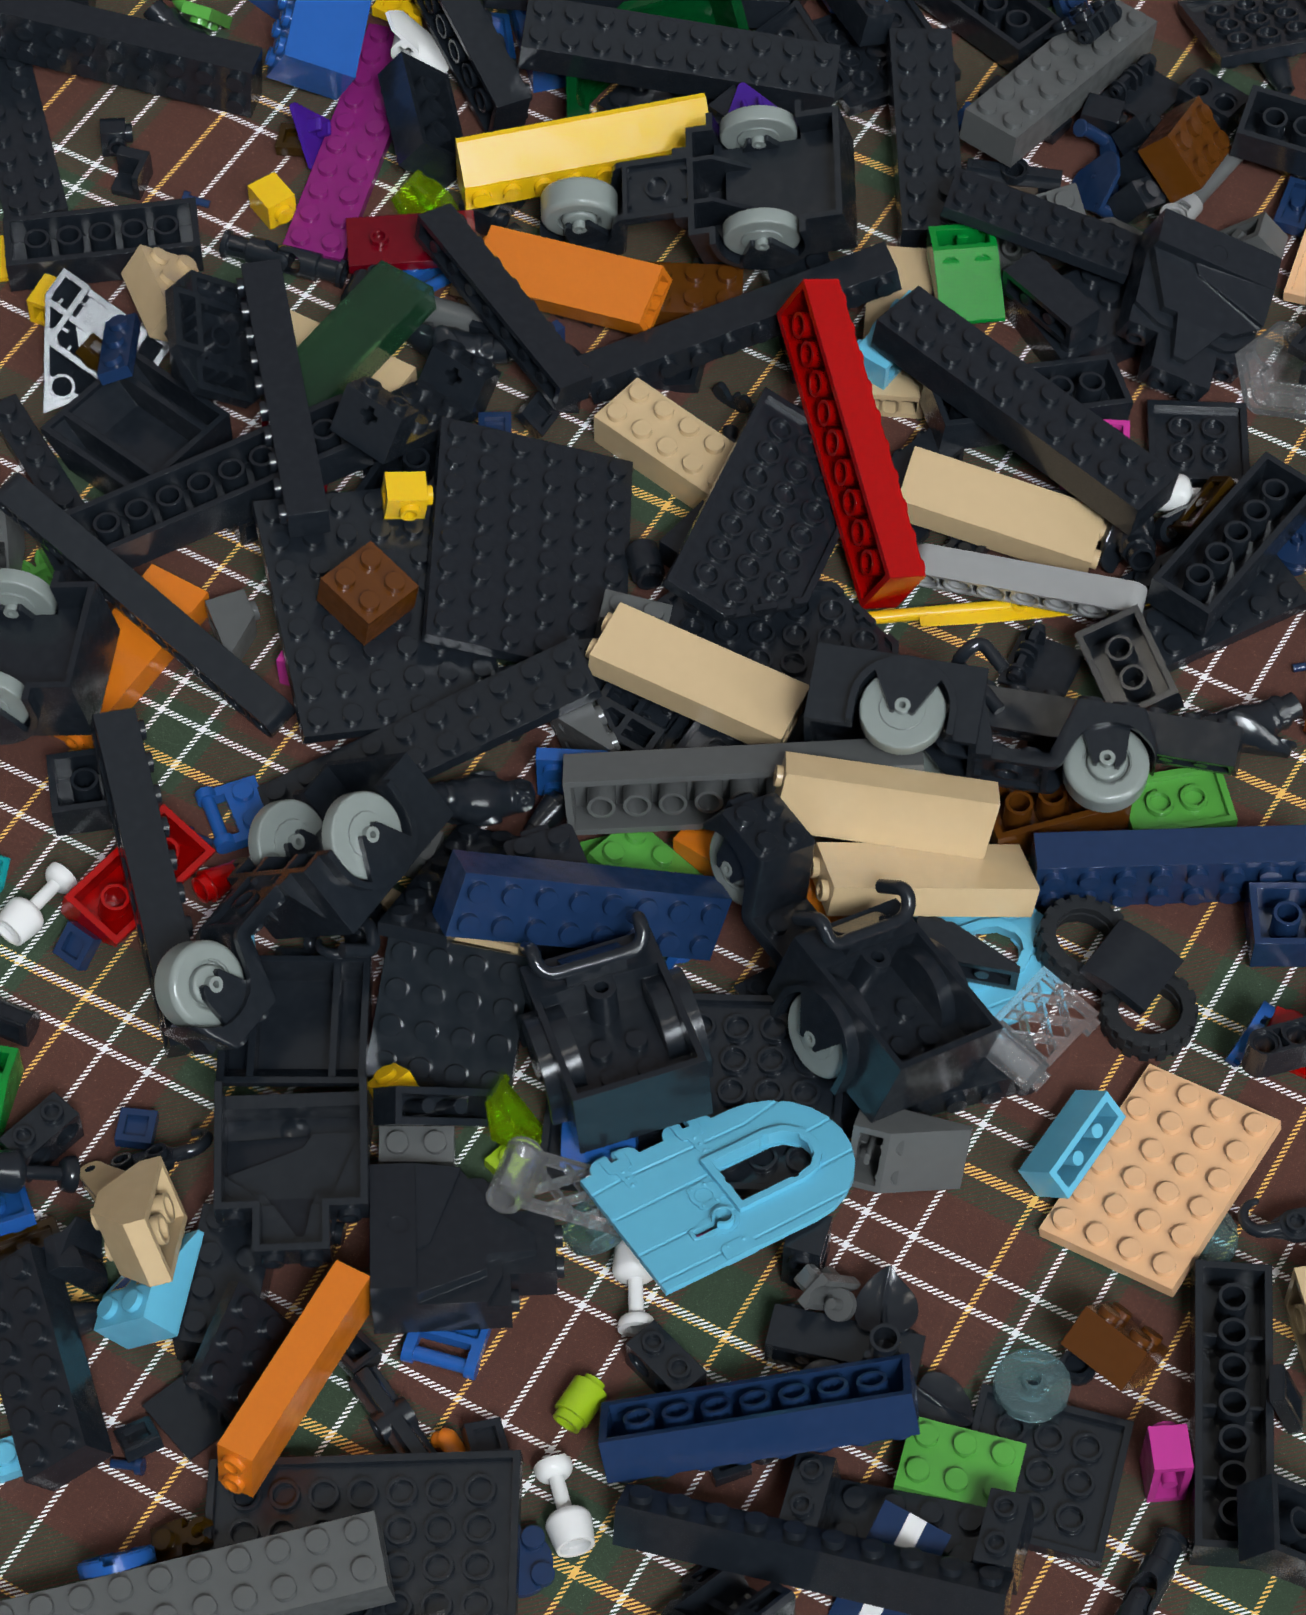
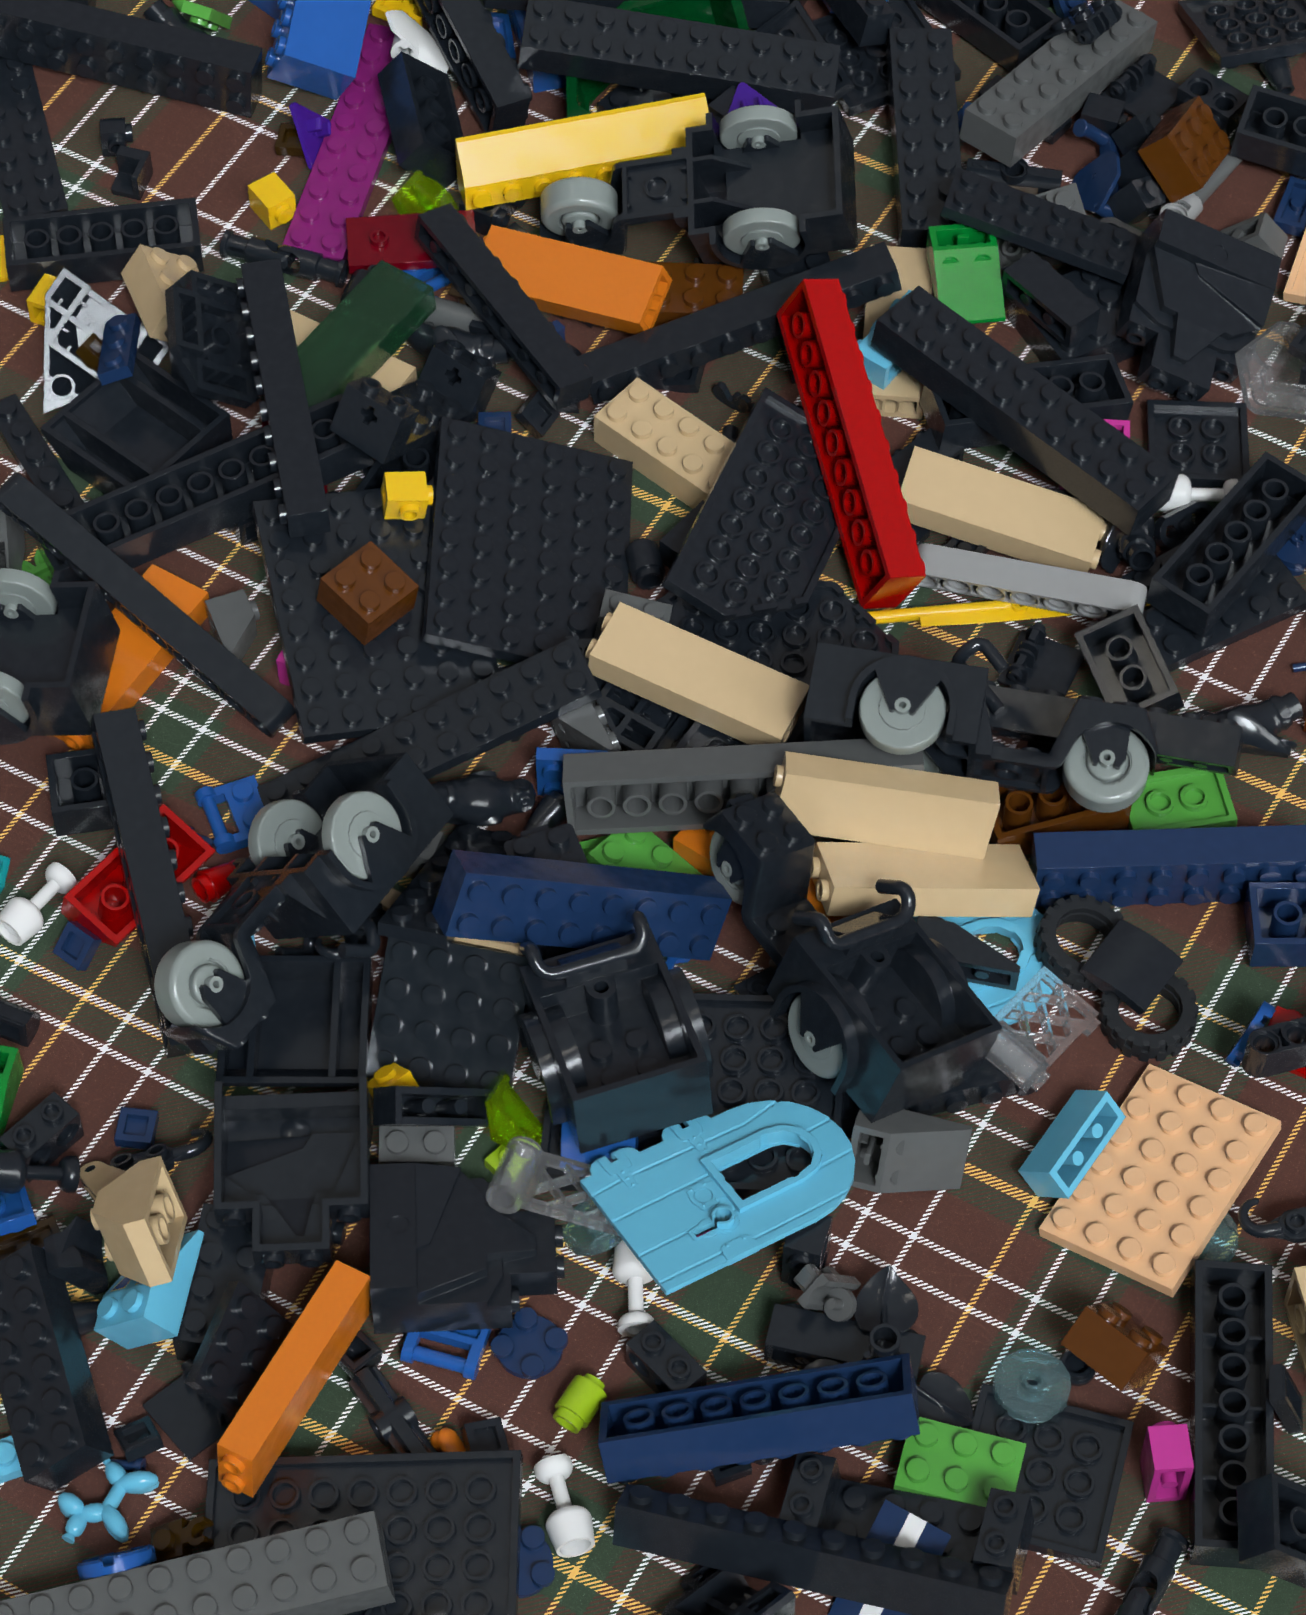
(122, 1482): none -> medium azure piece
(199, 201): dark blue piece -> none
(531, 1346): none -> dark blue piece
(1203, 503): dark brown plate -> none

